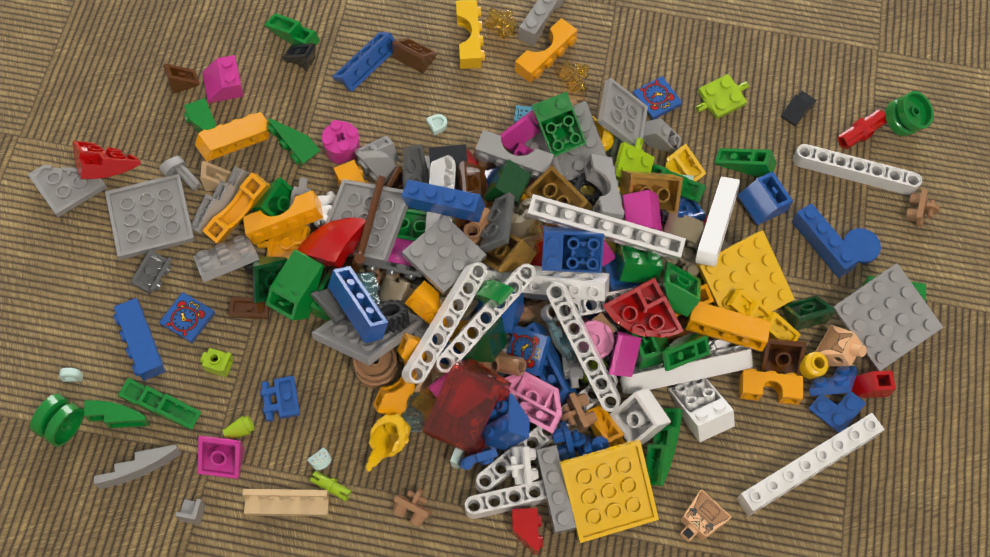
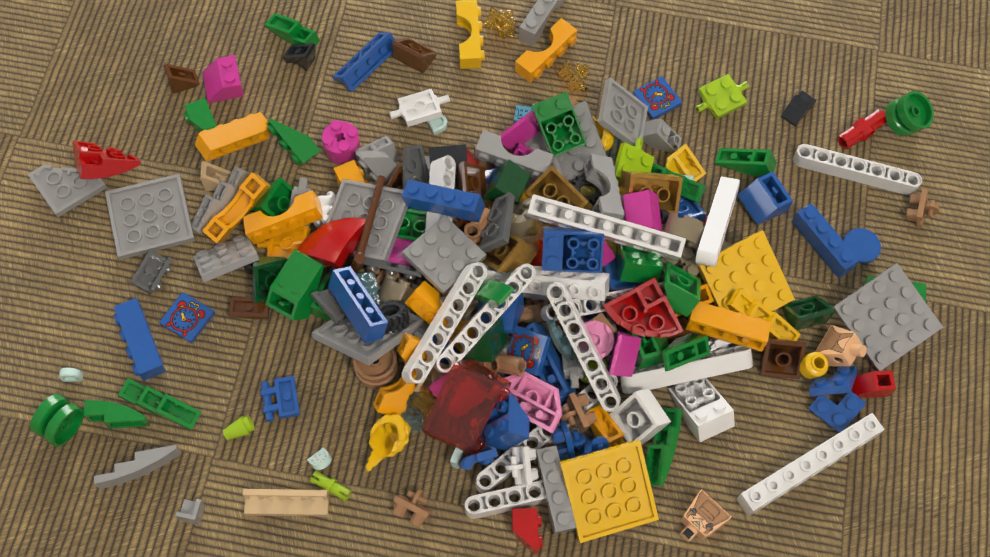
(177, 166): light grey piece -> none
(220, 457): dark pink slope -> none
(221, 366): lime brick -> none
(419, 107): none -> white plate
(787, 385): light orange arch -> none

